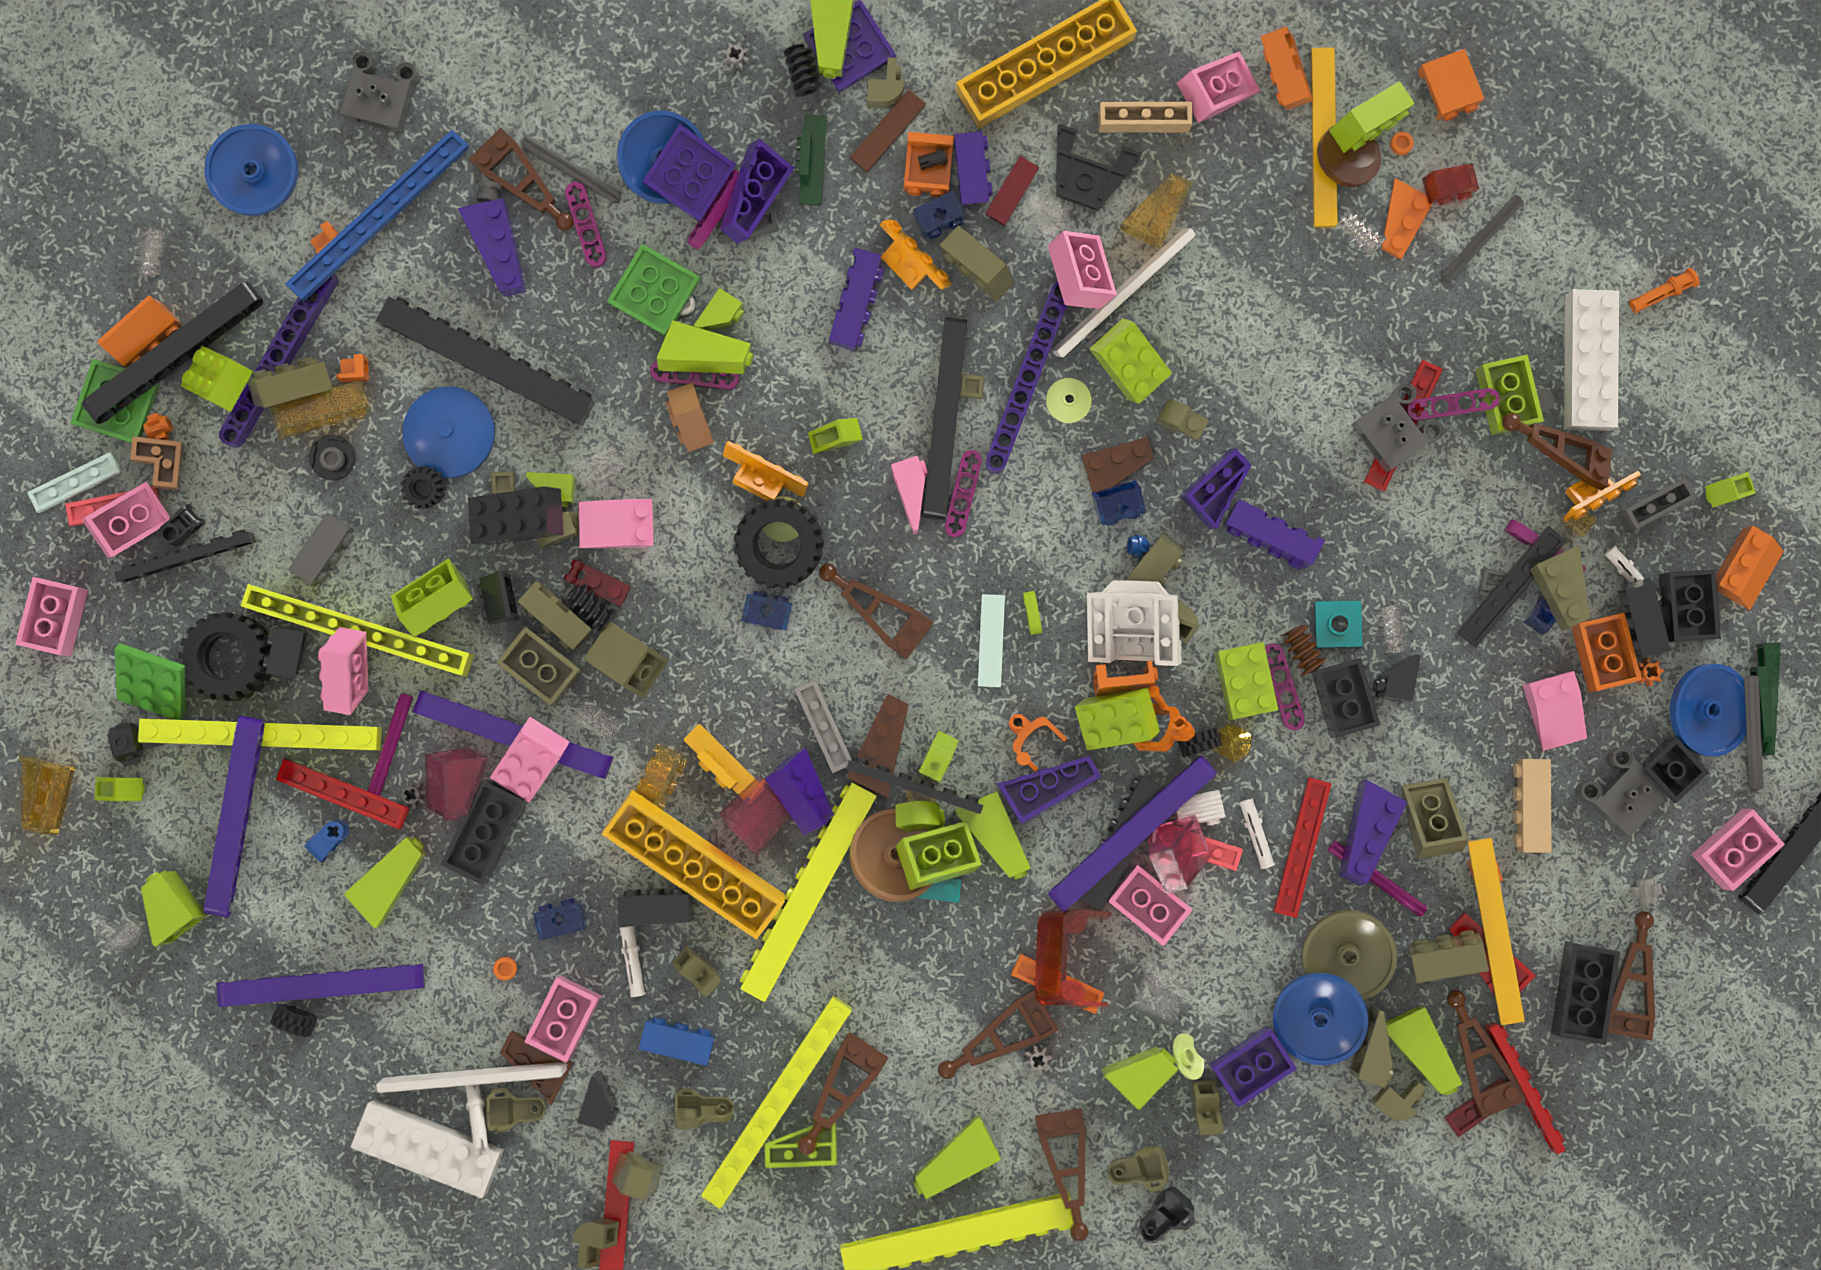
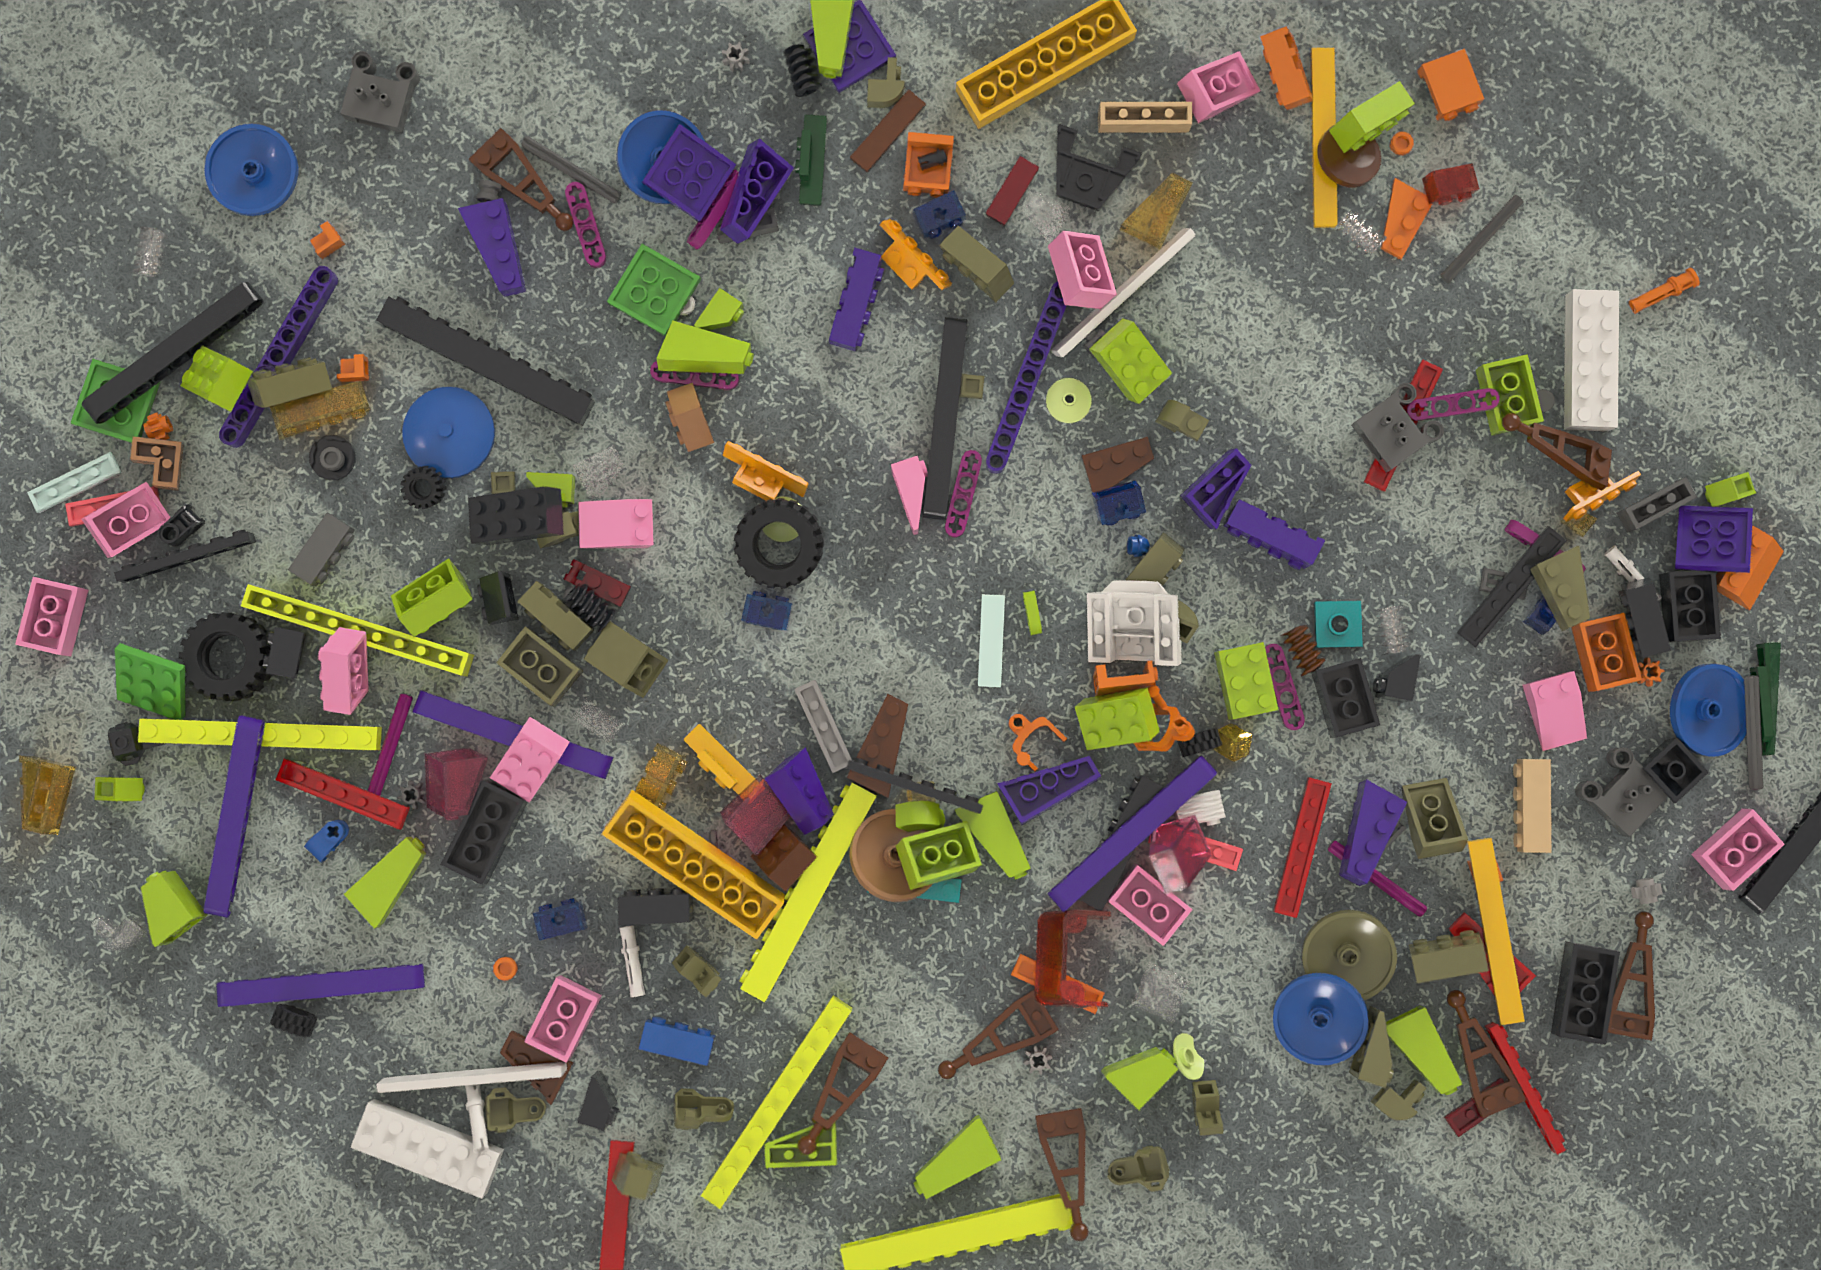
(139, 331): orange slope -> none
(377, 215): blue plate -> none
(594, 1237): olive brick -> none
(784, 858): none -> reddish brown brick
(835, 435): lime slope -> none
(908, 635): reddish brown plate -> none
(938, 756): lime slope -> none
(972, 167): dark purple wedge -> none
(1169, 1213): black piece -> none
(1252, 1066): dark purple brick -> none
(1256, 832): white pin -> none
(1714, 539): none -> dark purple plate

